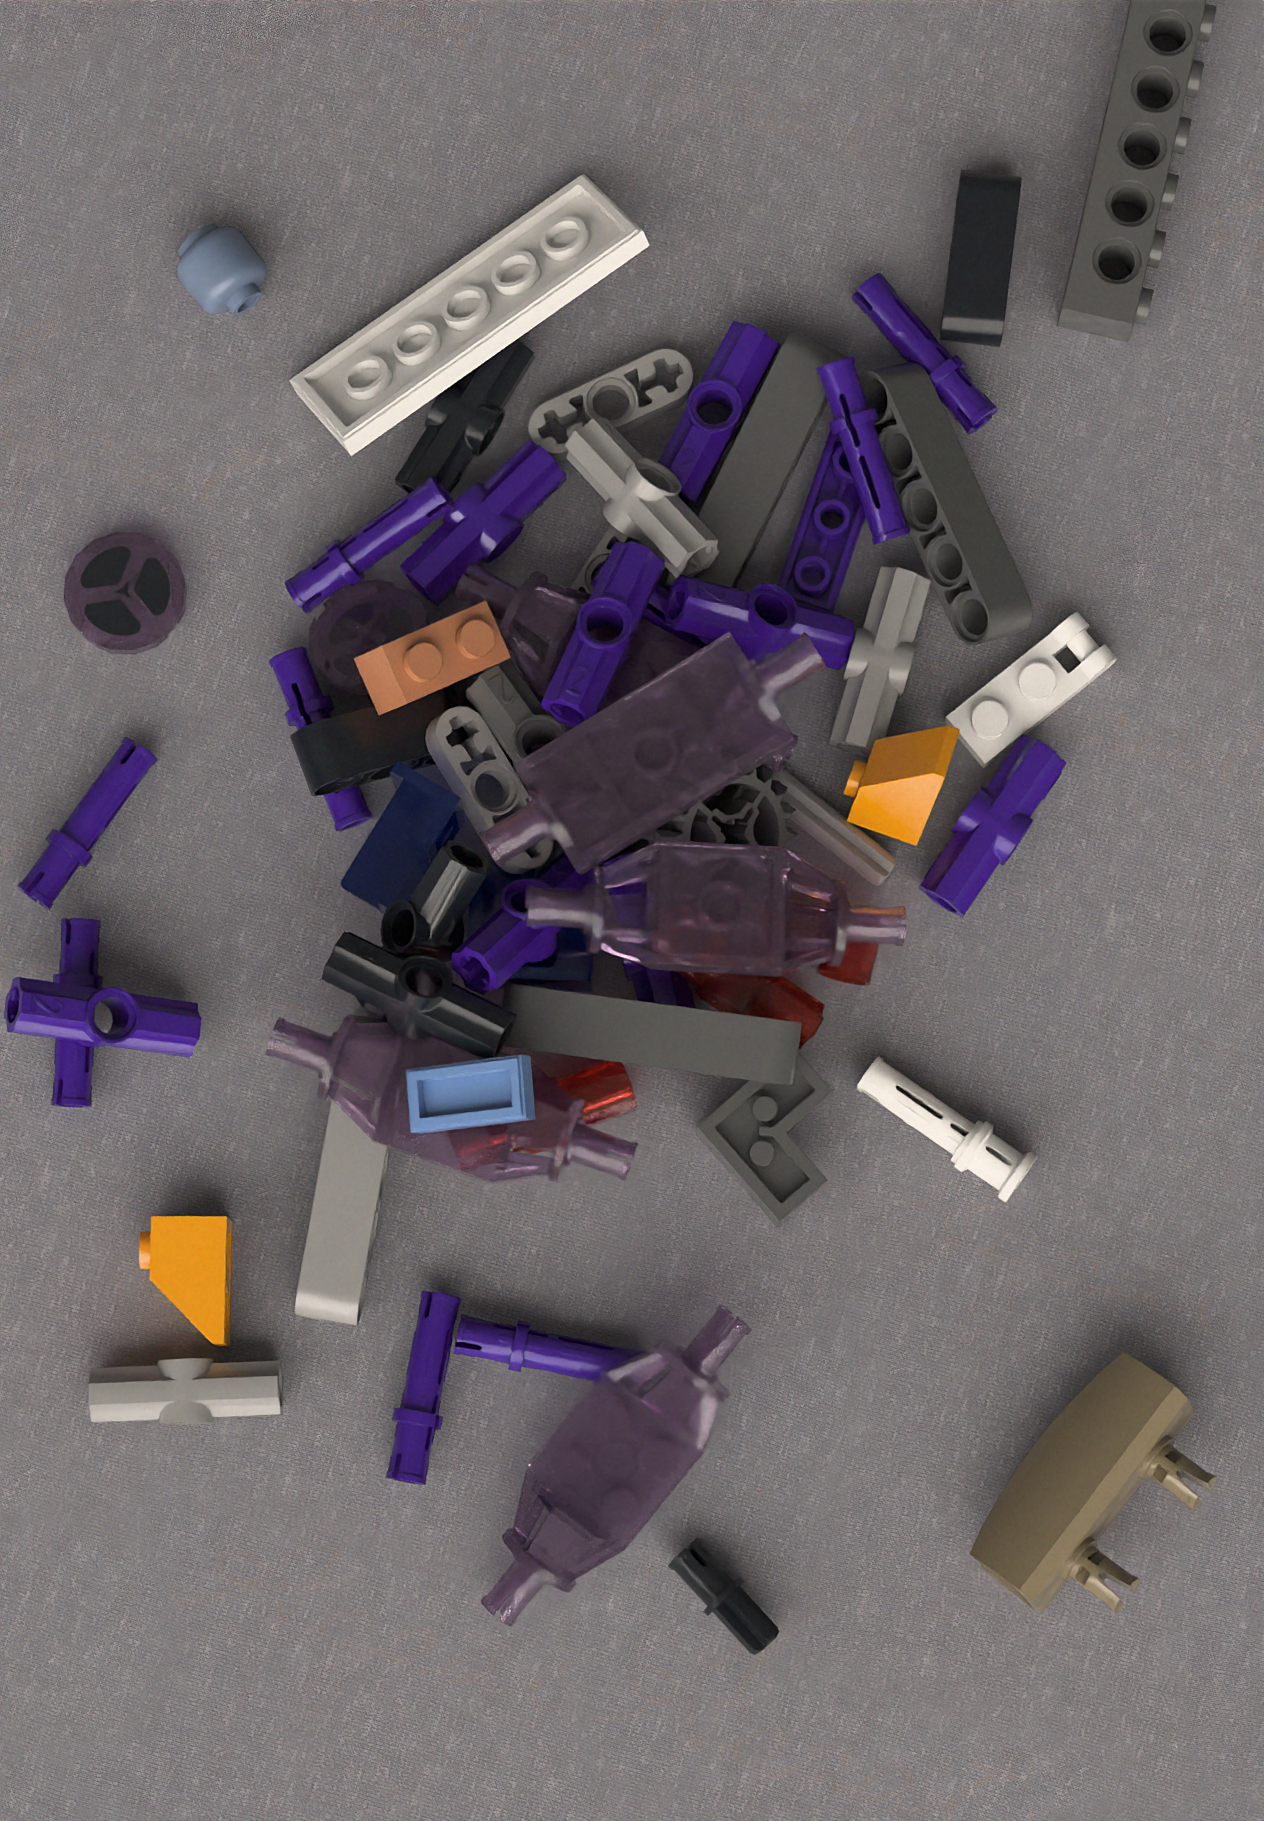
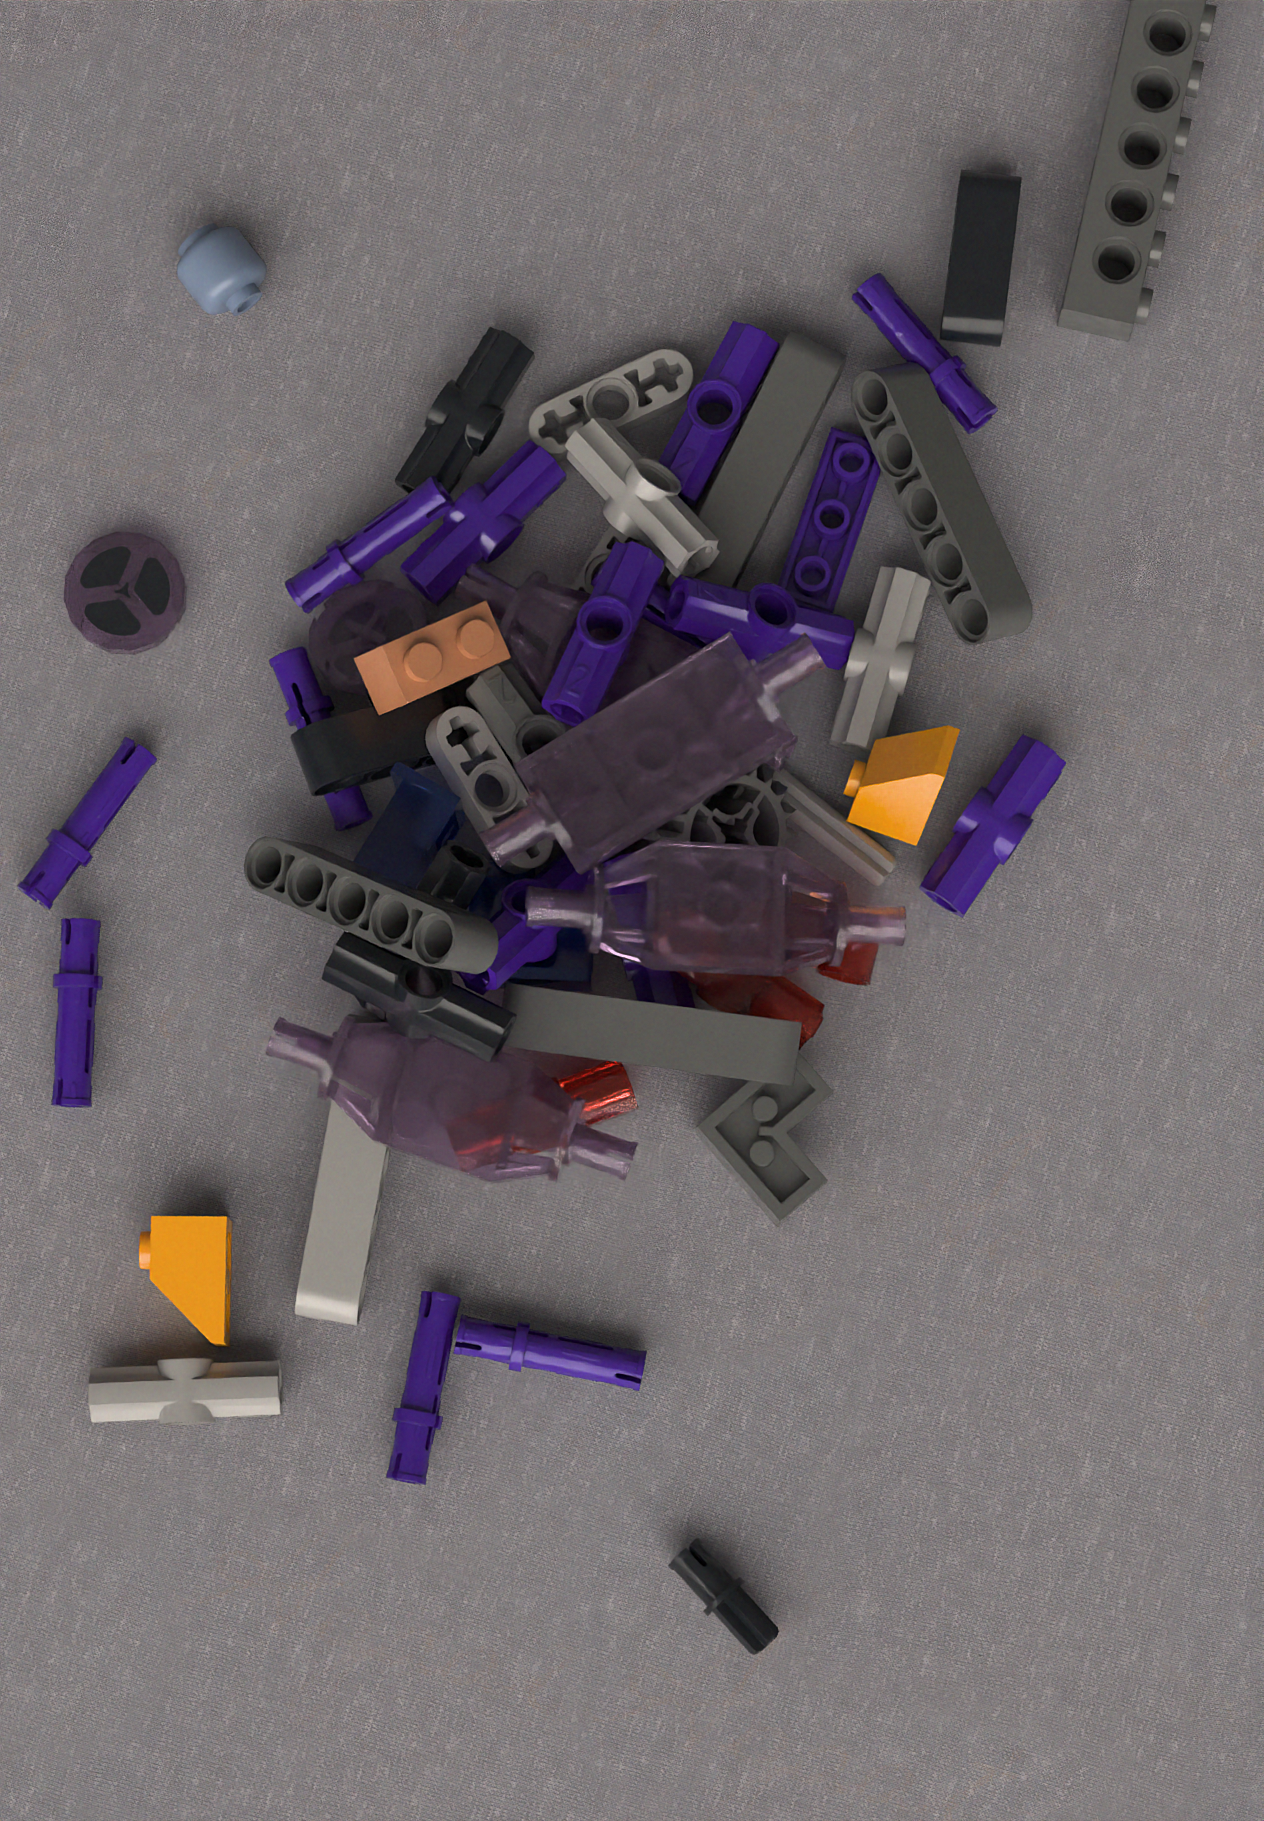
(68, 1014): dark purple piece -> none
(371, 905): none -> dark grey beam
(468, 313): white tile -> none
(470, 1094): medium blue tile -> none
(613, 1463): clear purple plate -> none
(863, 449): dark purple pin -> none
(971, 1144): white pin -> none
(1028, 691): white plate -> none
(1081, 1479): dark tan piece -> none

